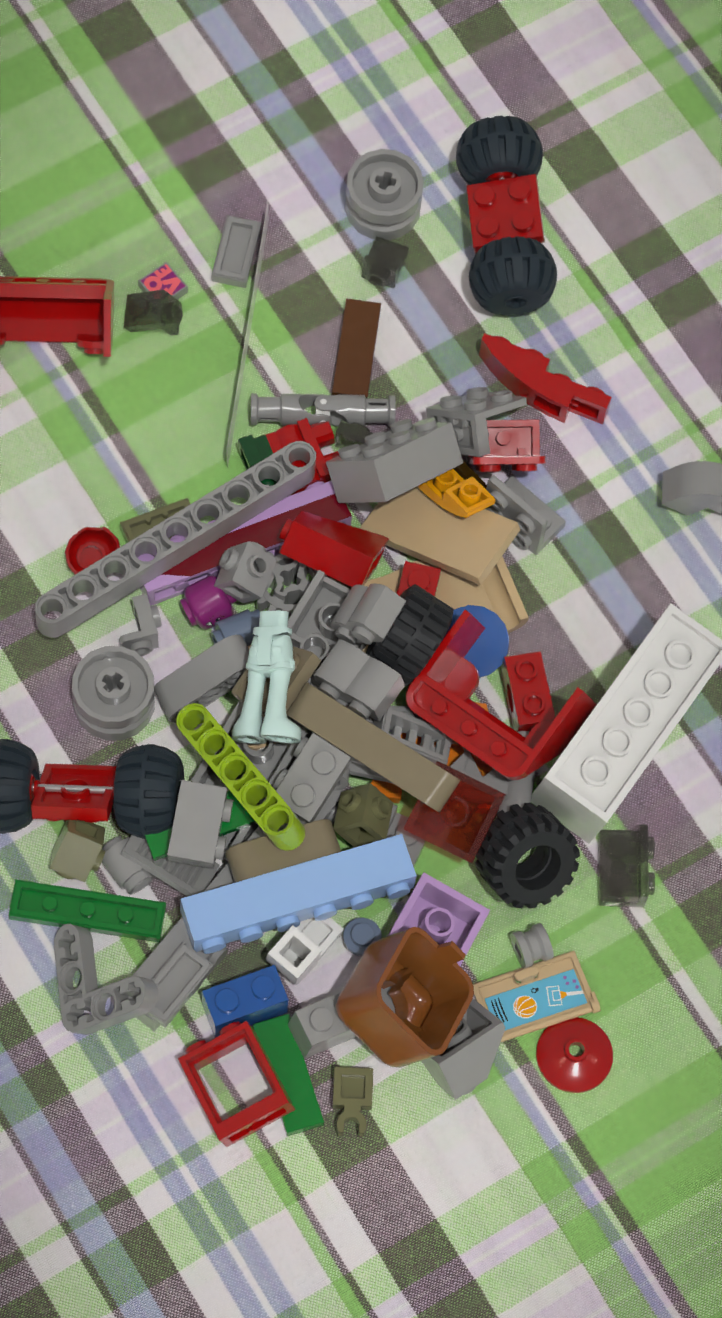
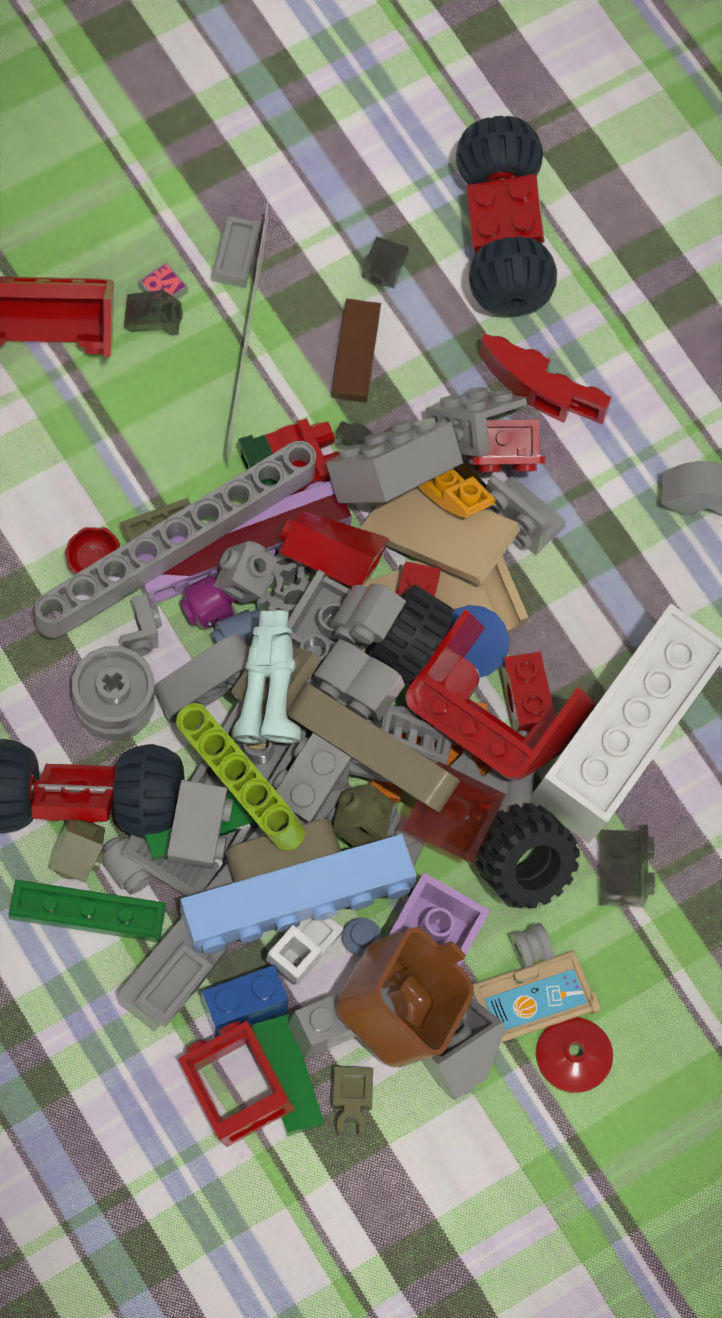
(75, 952): light grey beam -> none
(332, 408): light grey piece -> none
(384, 194): light grey wheel -> none

